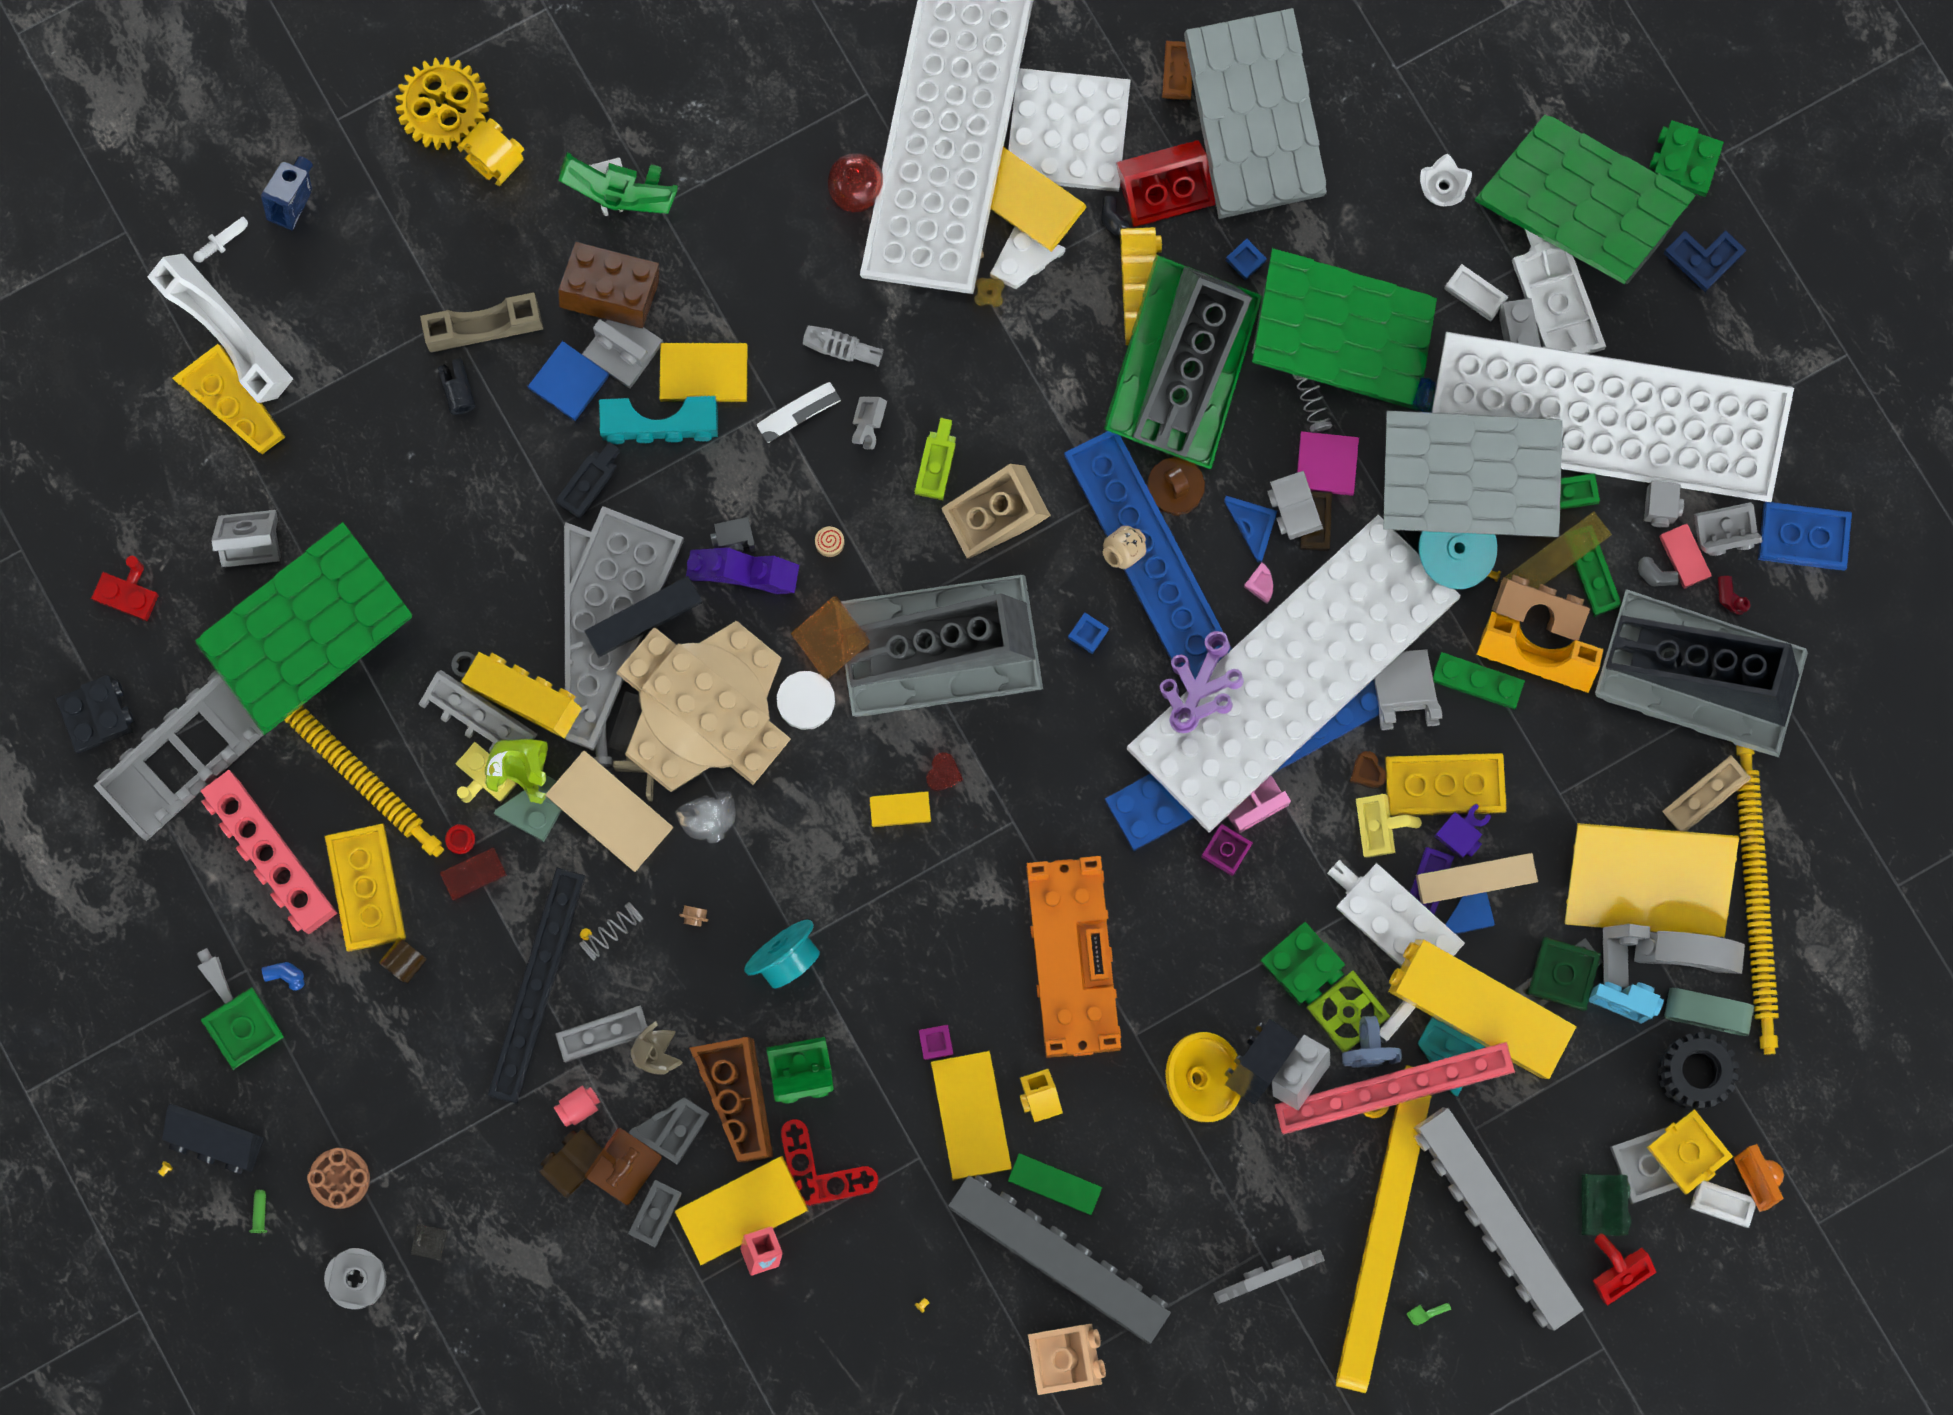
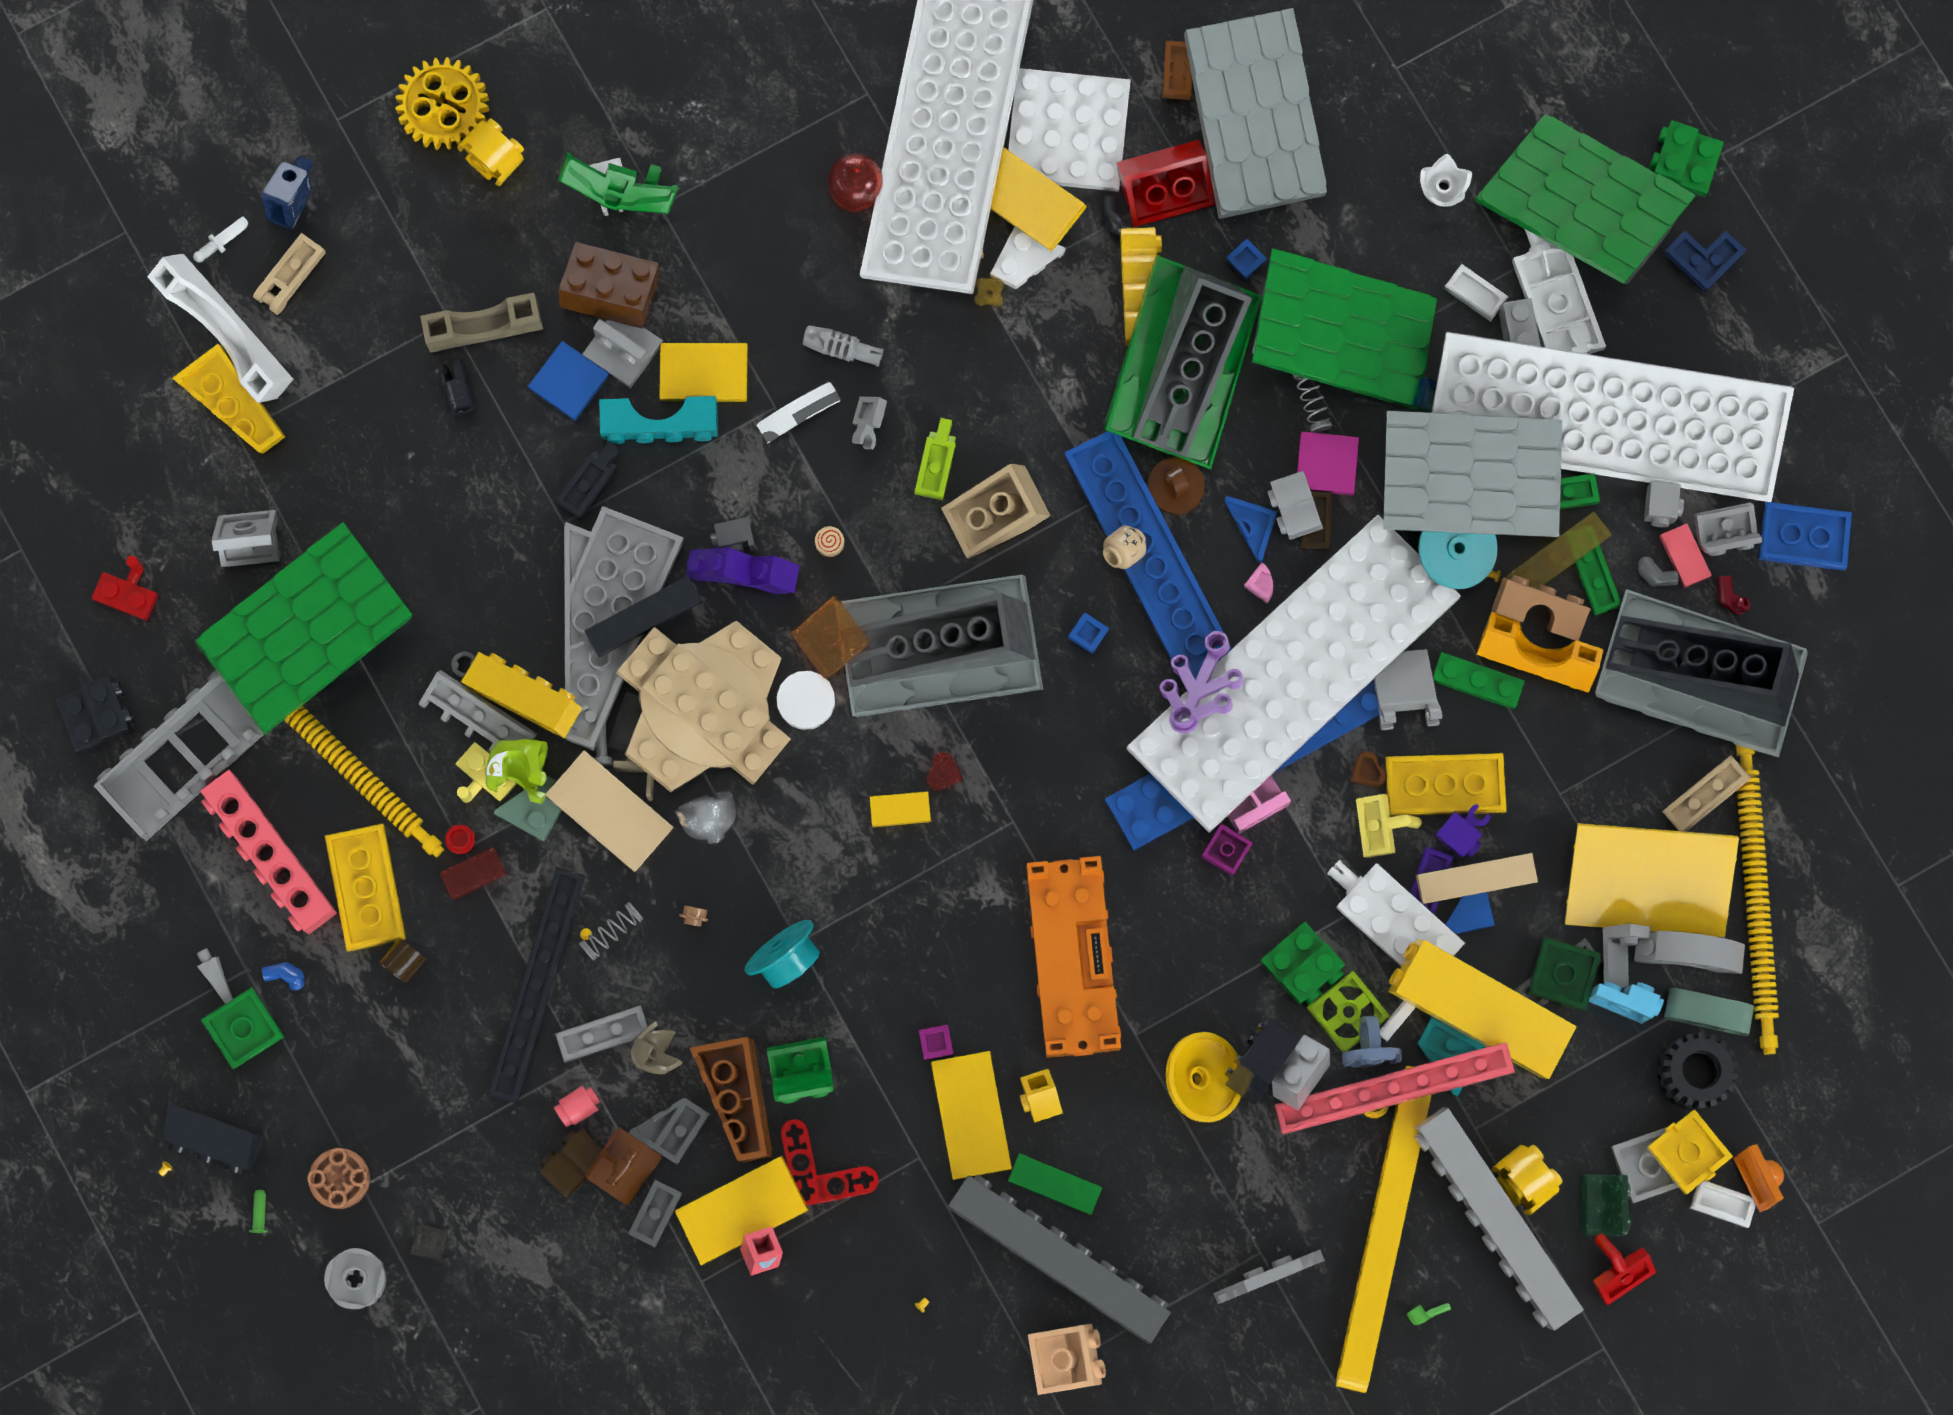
(289, 273): none -> tan plate
(1527, 1178): none -> yellow brick

